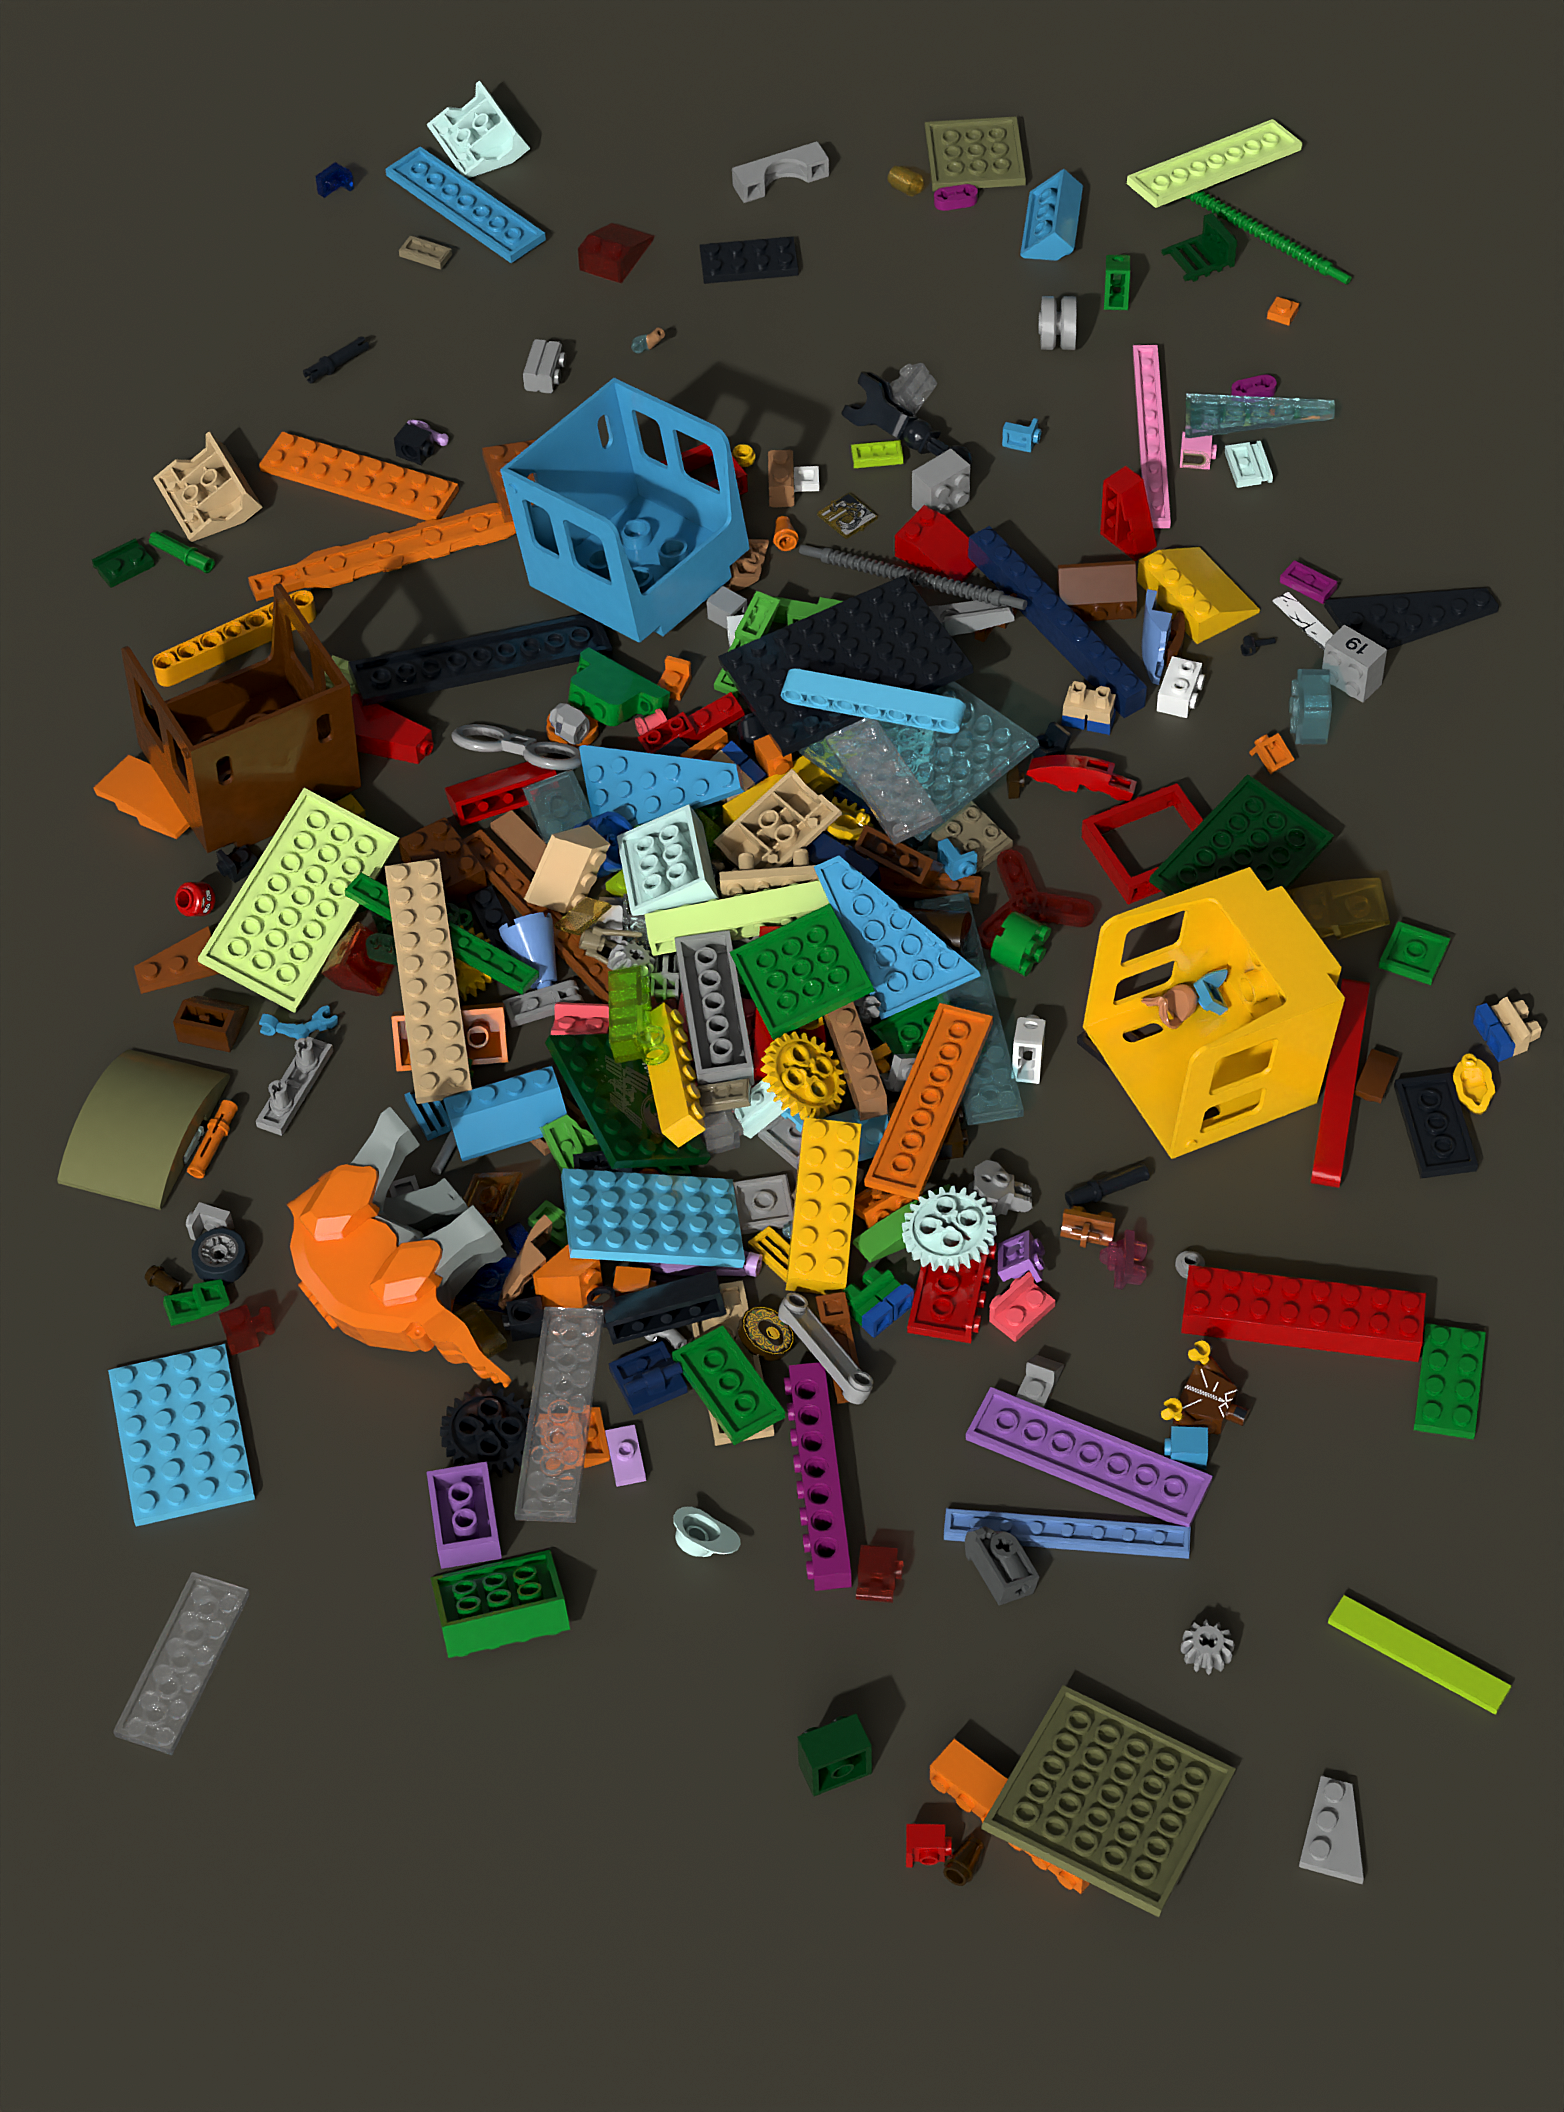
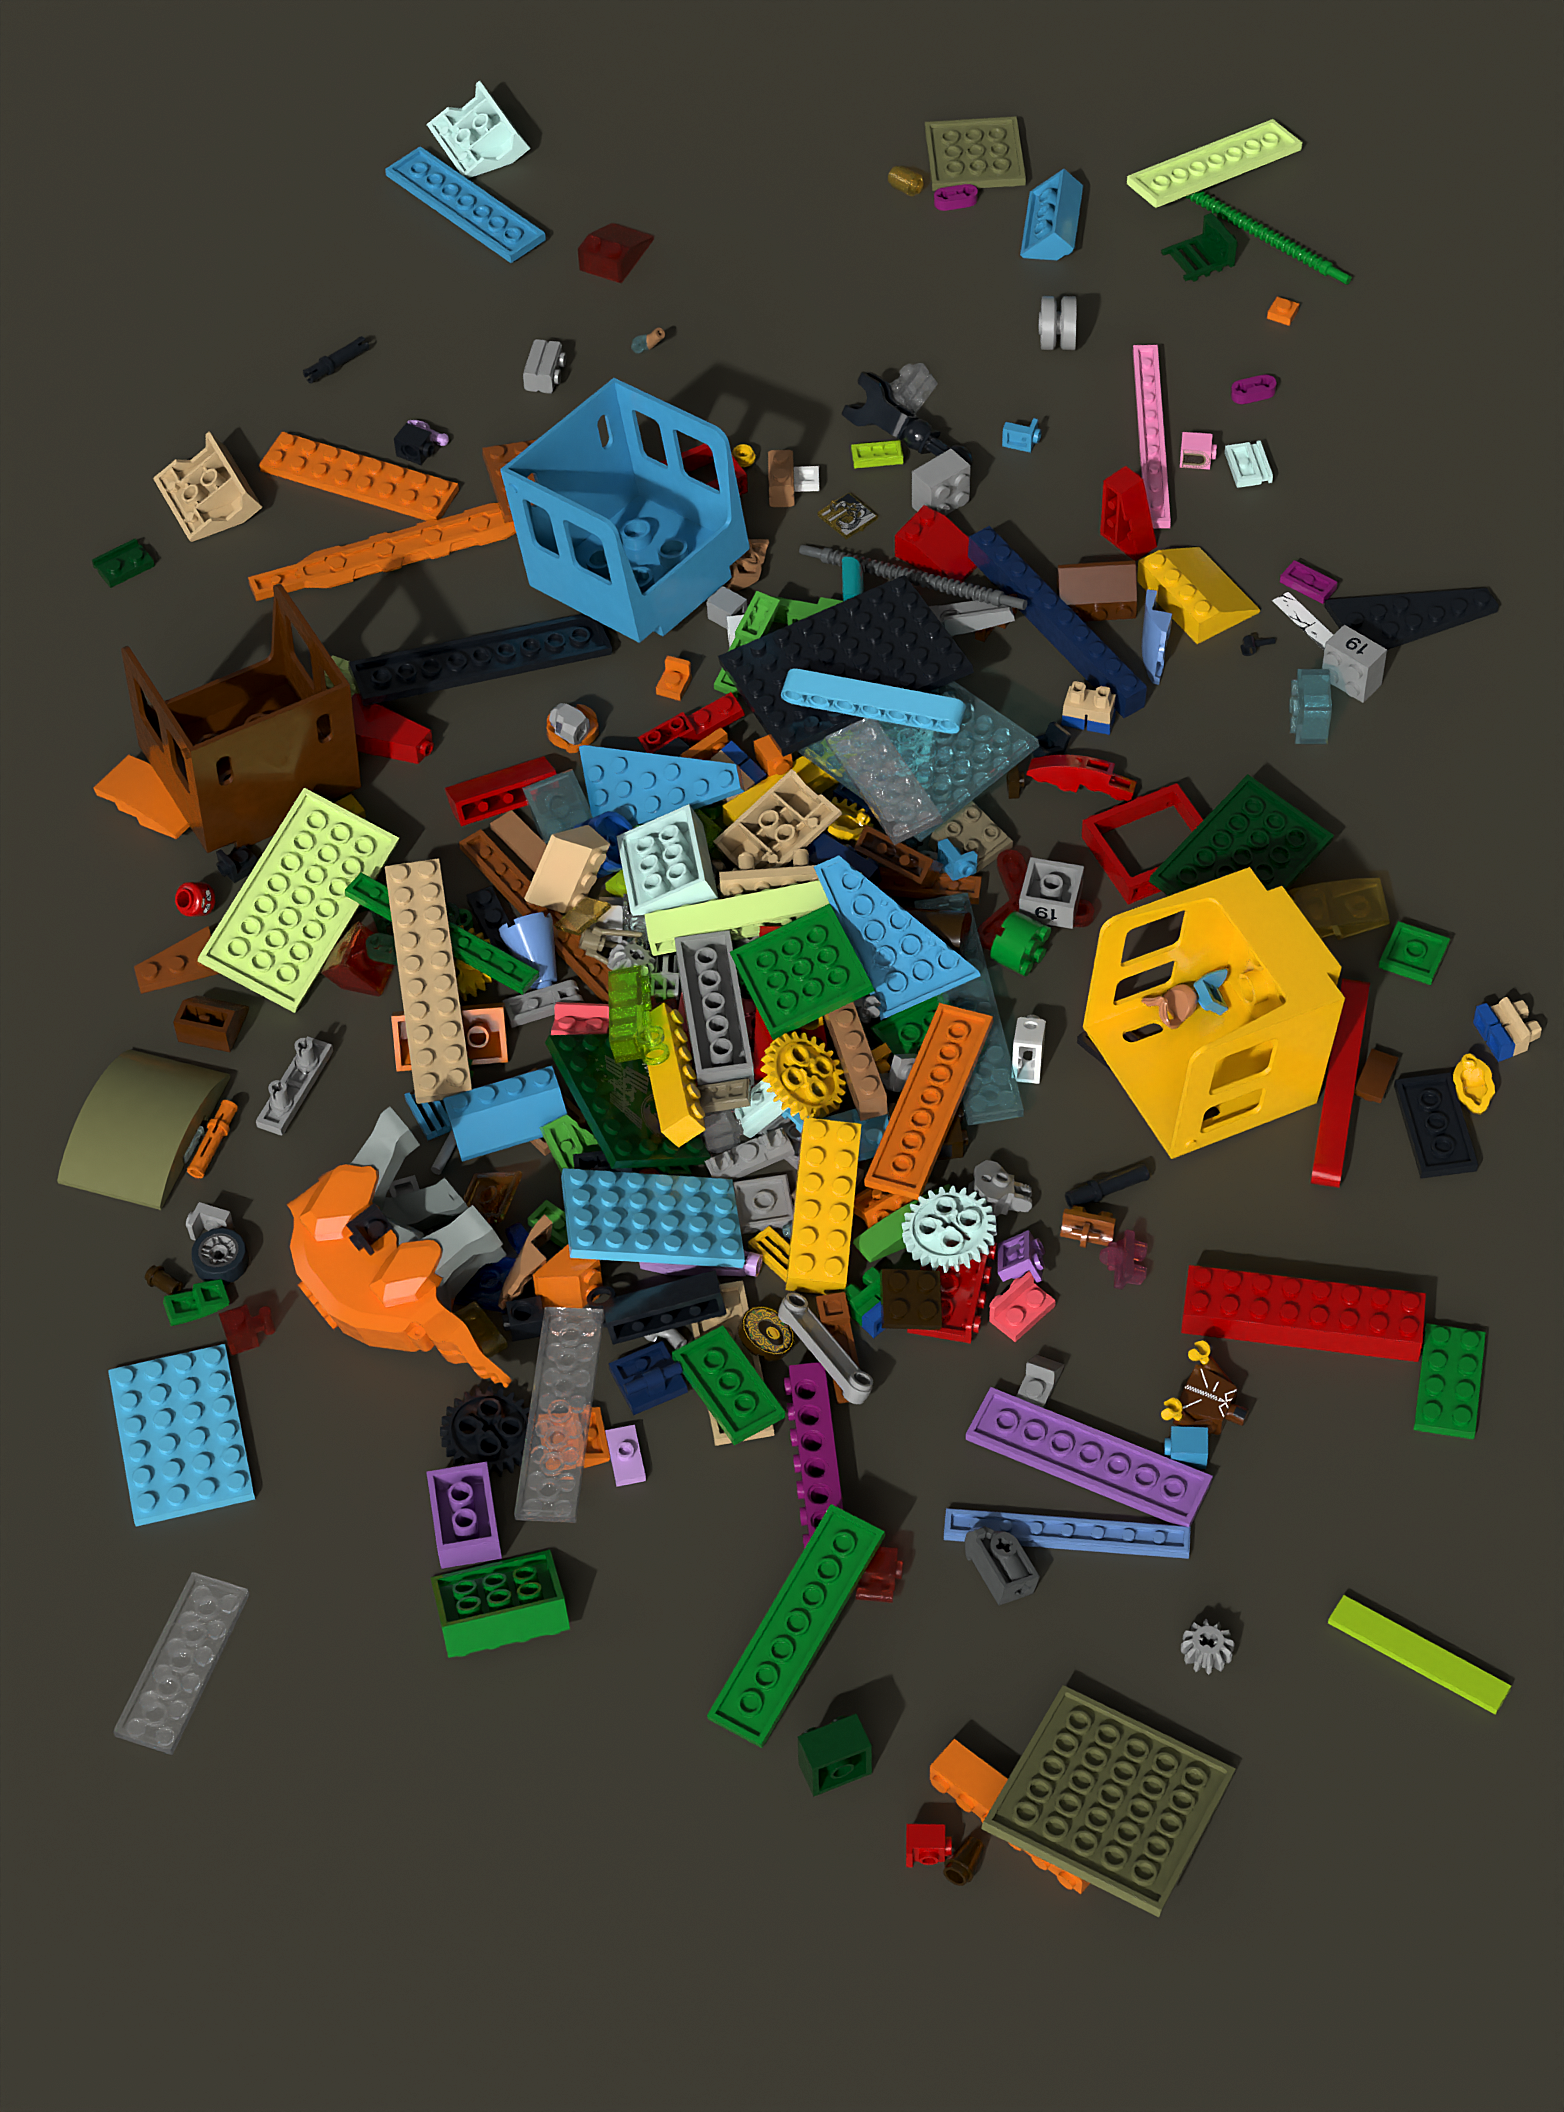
(188, 555): green axle -> none
(224, 642): light orange beam -> none
(271, 1025): dark azure piece -> none
(332, 178): clear blue bracket -> none
(368, 1228): none -> black bracket
(425, 252): dark tan plate -> none
(459, 867): reddish brown brick -> none
(517, 744): light grey bar -> none
(613, 691): green brick -> none
(632, 1280): orange brick -> none
(649, 722): coral bush -> none
(703, 1535): light aqua piece -> none
(748, 260): black plate -> none
(748, 731): black head -> none
(751, 1156): none -> light grey plate
(785, 535): orange cone -> none
(796, 1626): none -> green plate
(803, 162): light grey arch -> none
(851, 578): none -> teal brick
(910, 1299): none -> dark brown plate
(1051, 892): none -> light grey brick
(1117, 275): green torso -> none
(1176, 638): reddish brown slope -> none
(1180, 686): white brick -> none
(1188, 1256): light grey plate -> none
(1227, 414): clear light blue wing -> none
(1272, 752): orange bracket -> none
(1332, 1833): light grey wing -> none

